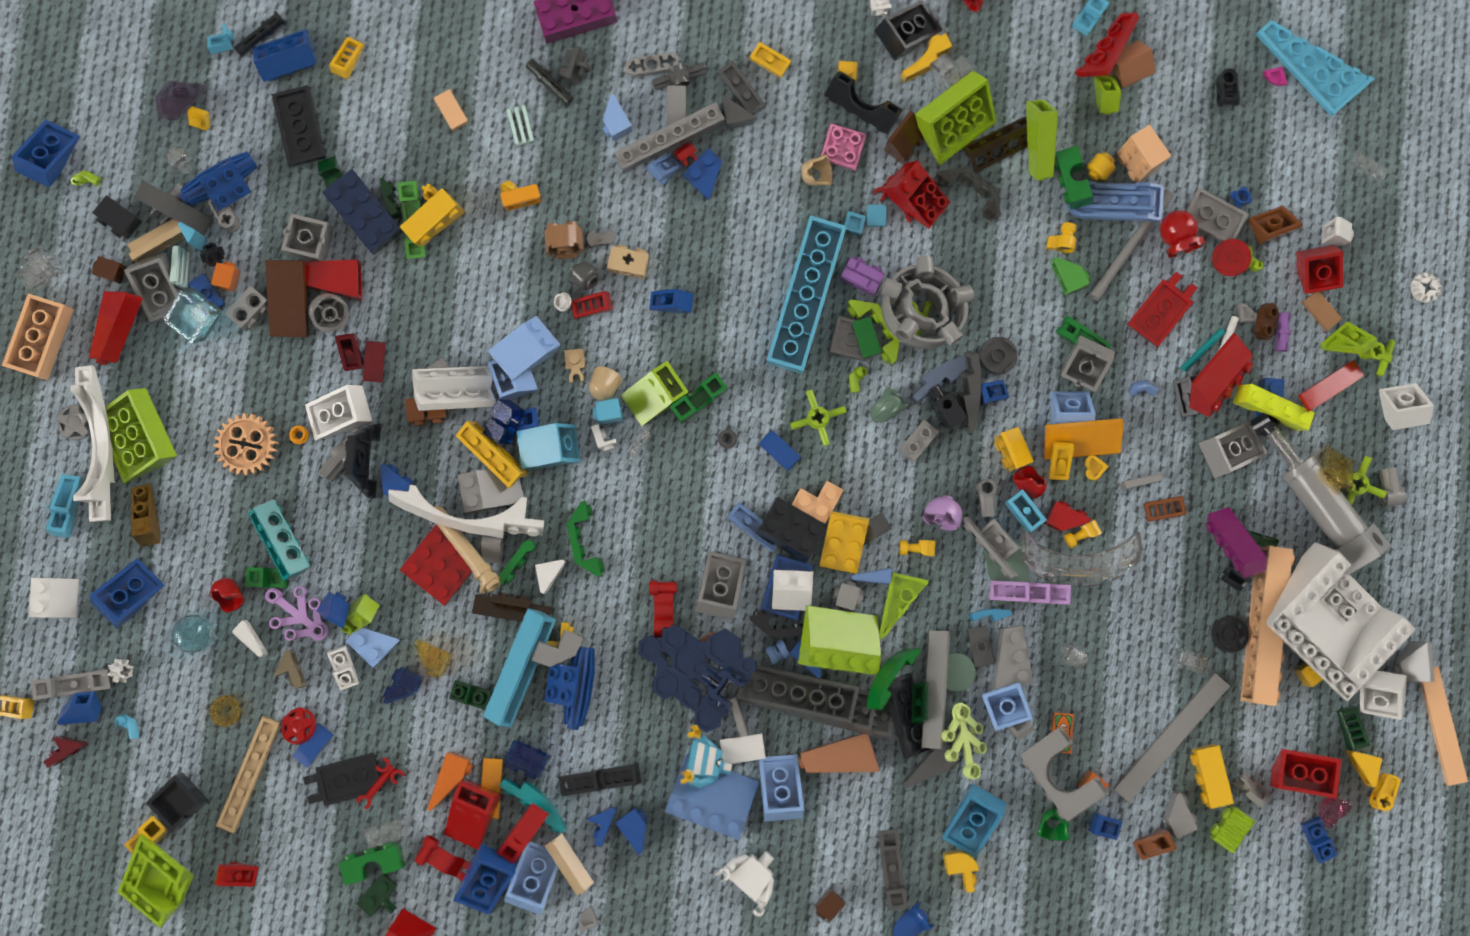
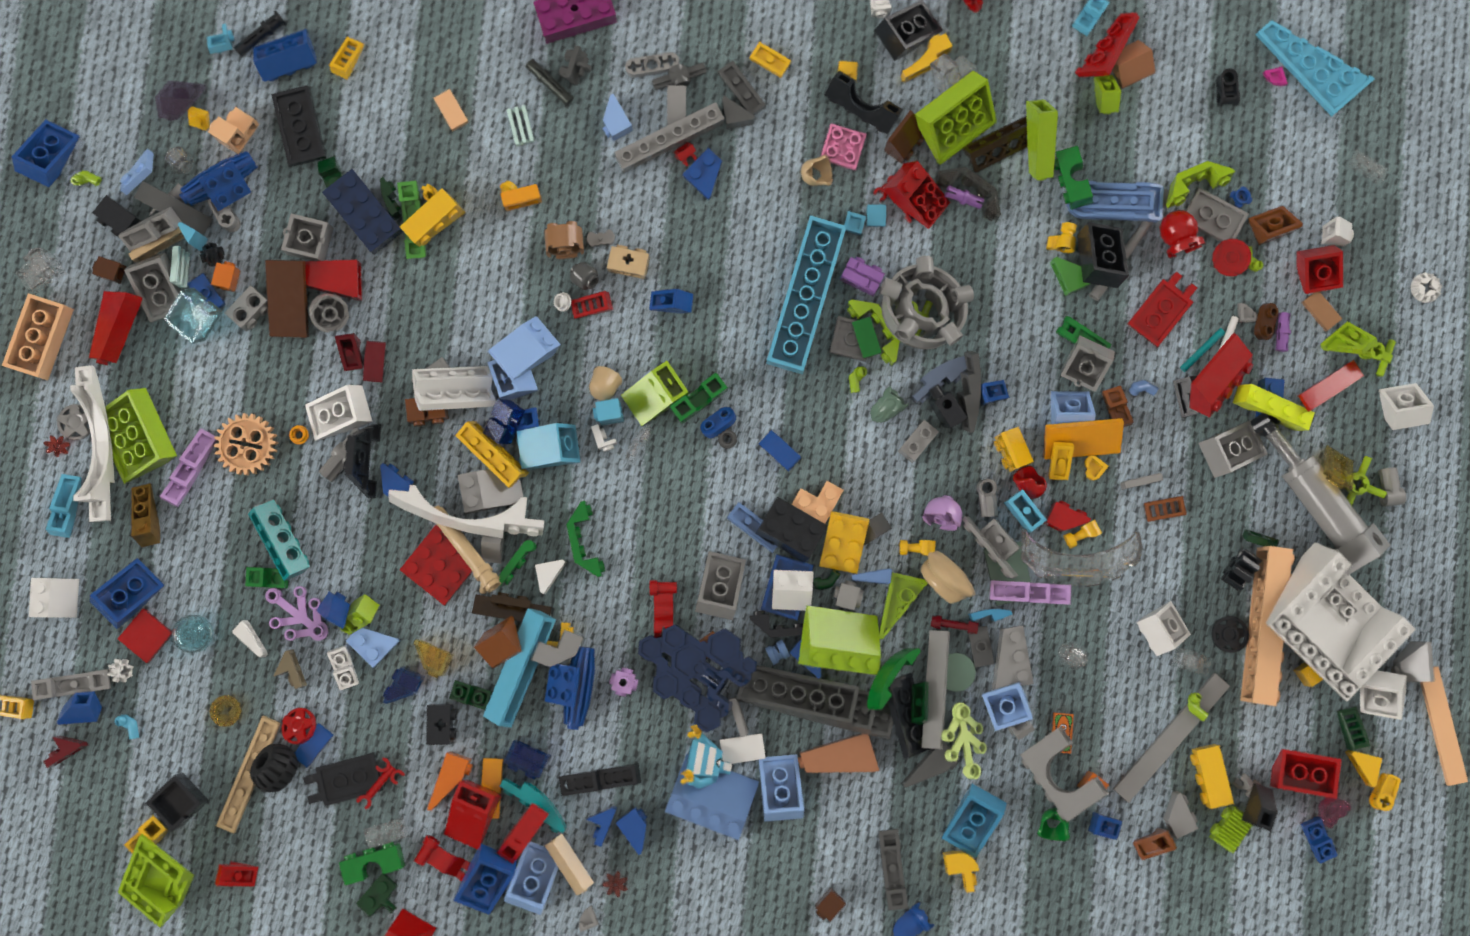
(56, 445): none -> clear red plant
(138, 172): none -> light blue wing
(145, 635): none -> red tile
(150, 229): none -> light grey slope
(189, 467): none -> lavender slope
(227, 588): red hair -> none
(235, 130): none -> light nougat brick
(274, 768): none -> black wheel
(436, 734): none -> black brick
(499, 643): none -> dark orange slope
(575, 362): tan plate -> none
(616, 879): none -> clear red plant
(628, 675): none -> lavender brick
(664, 168): medium blue slope -> none
(718, 422): none -> blue plate
(751, 877): white torso -> none
(814, 424): lime bar -> none
(821, 584): none -> dark green arm
(938, 622): none -> dark red bar
(946, 578): none -> tan piece
(964, 197): none -> medium lavender pin
(998, 355): dark grey tile -> none
(1101, 166): yellow head -> none
(1102, 255): none -> black brick
(1117, 405): none -> dark orange slope
(1143, 154): light nougat brick -> none
(1163, 629): none -> white slope
(1194, 706): none -> lime arm
(1214, 173): none -> lime slope
(1236, 542): magenta brick -> none
(1261, 808): none -> black slope

